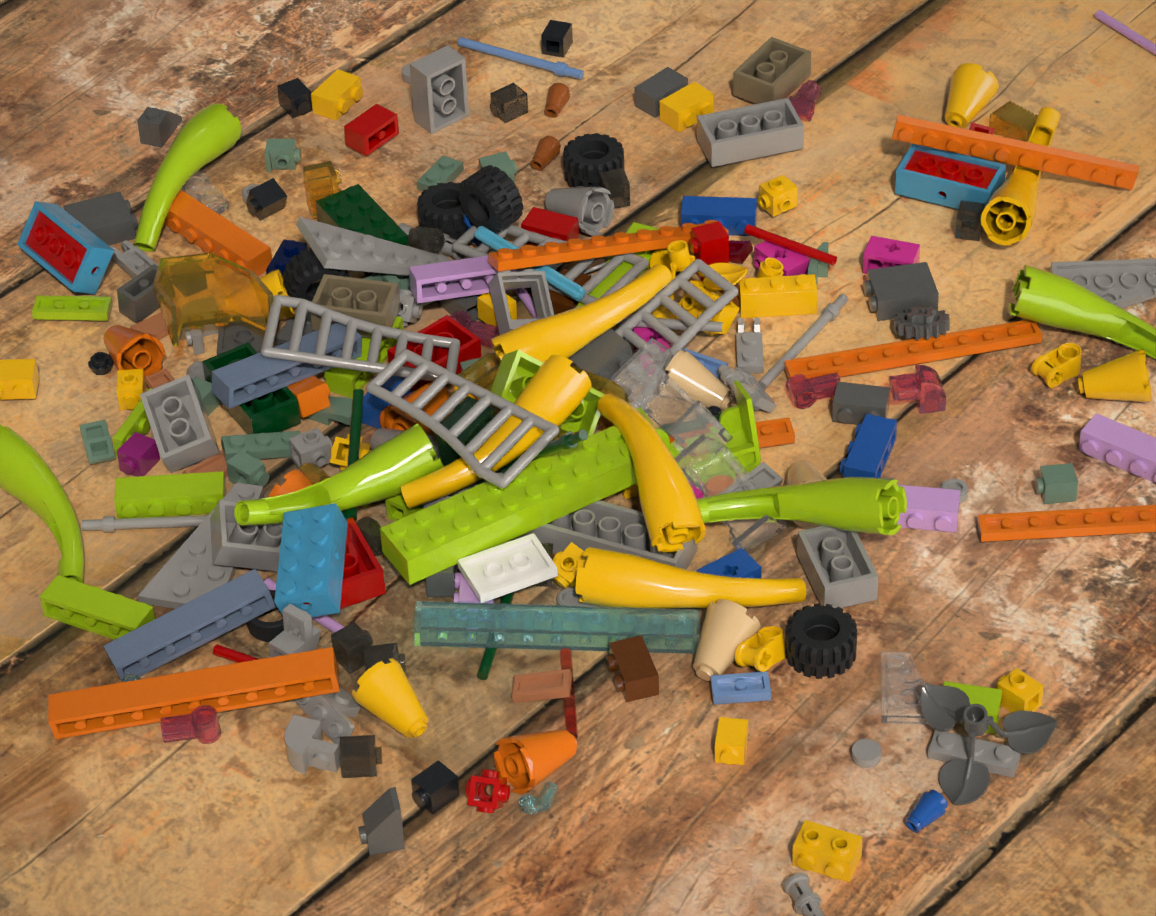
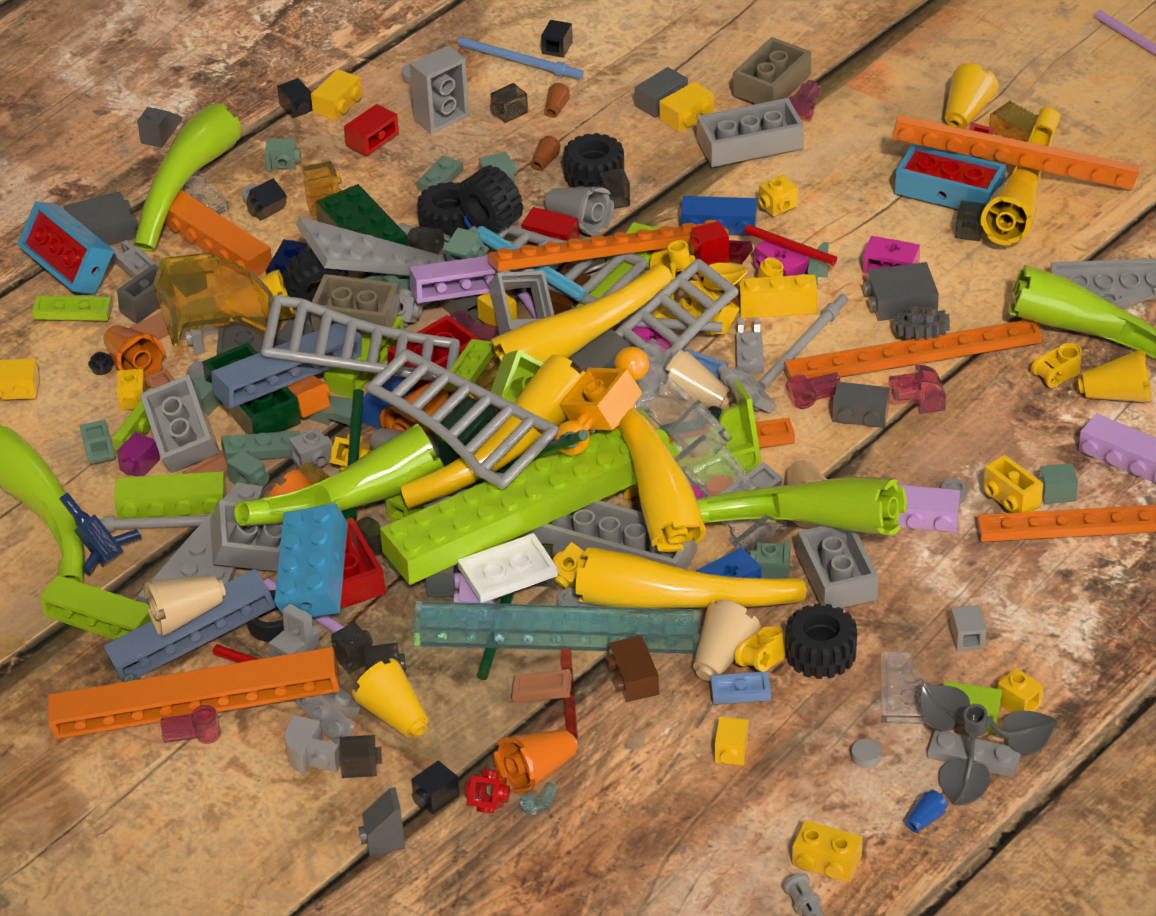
(96, 537): none -> dark blue piece
(181, 600): none -> tan cone
(464, 245): none -> sand green brick
(472, 362): none -> lime plate
(603, 396): none -> light orange brick
(773, 559): none -> sand green brick
(871, 447): blue brick -> none
(968, 628): none -> light grey brick
(1012, 486): none -> yellow brick

